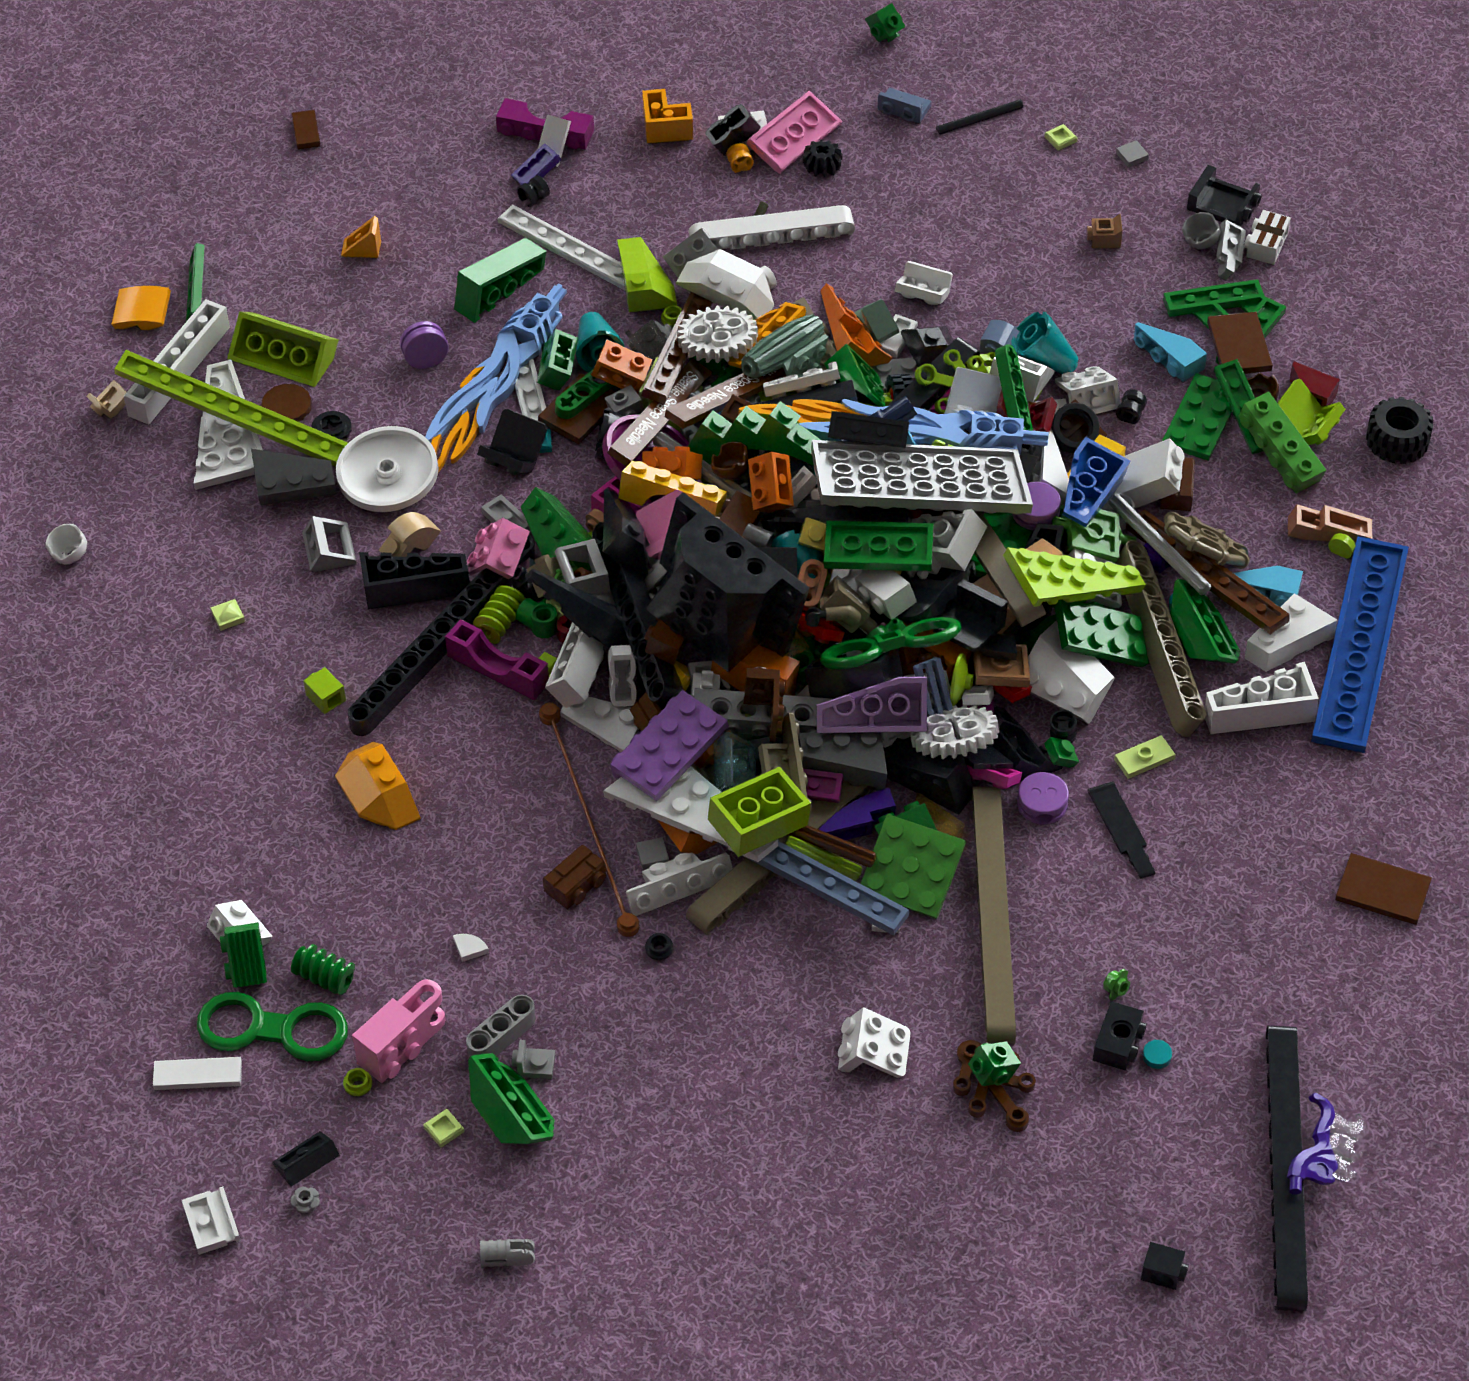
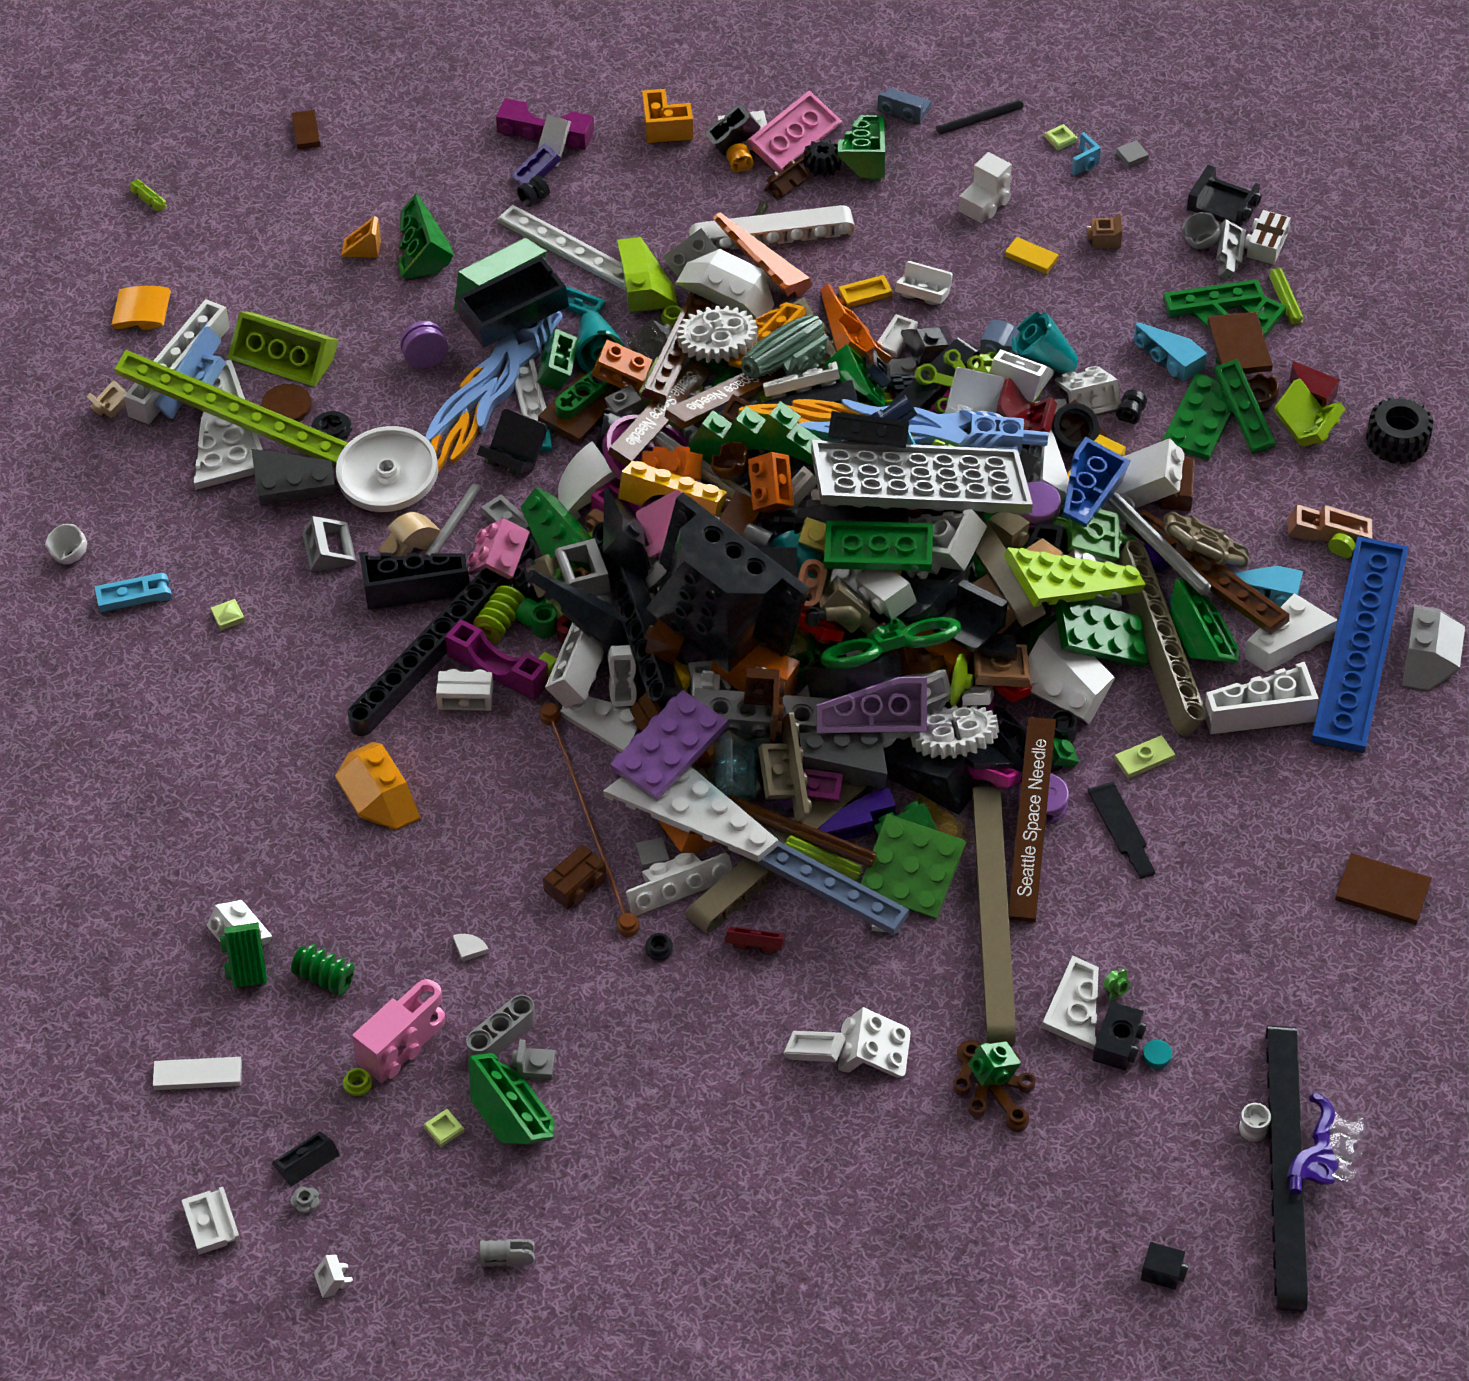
(133, 592): none -> medium azure plate
(147, 195): none -> lime axle
(195, 279): tile -> none
(198, 364): none -> light blue bracket
(272, 1026): green bar -> none
(324, 690): lime brick -> none
(330, 1276): none -> white tile
(424, 242): none -> green wedge
(453, 520): none -> light grey bar
(464, 690): none -> white brick
(512, 301): none -> black piece
(577, 306): none -> teal tile
(582, 477): none -> white slope
(759, 811): lime brick -> none
(766, 940): none -> dark red plate
(782, 273): none -> wedge
(793, 172): none -> reddish brown hinge
(814, 1046): none -> white tile
(865, 147): none -> green wedge
(865, 291): none -> yellow tile
(877, 369): none -> black plate
(878, 320): sand green slope -> none
(885, 23): green brick -> none
(941, 683): sand blue tile -> none
(988, 189): none -> white brick
(1010, 529): none -> dark tan brick
(1012, 384): green beam -> none
(1031, 255): none -> yellow tile
(1031, 819): none -> reddish brown tile
(1074, 1004): none -> white wing
(1087, 159): none -> medium azure bracket
(1254, 1122): none -> white wheel
(1281, 442): bright green brick -> none
(1286, 296): none -> lime axle
(1432, 648): none -> light grey wedge

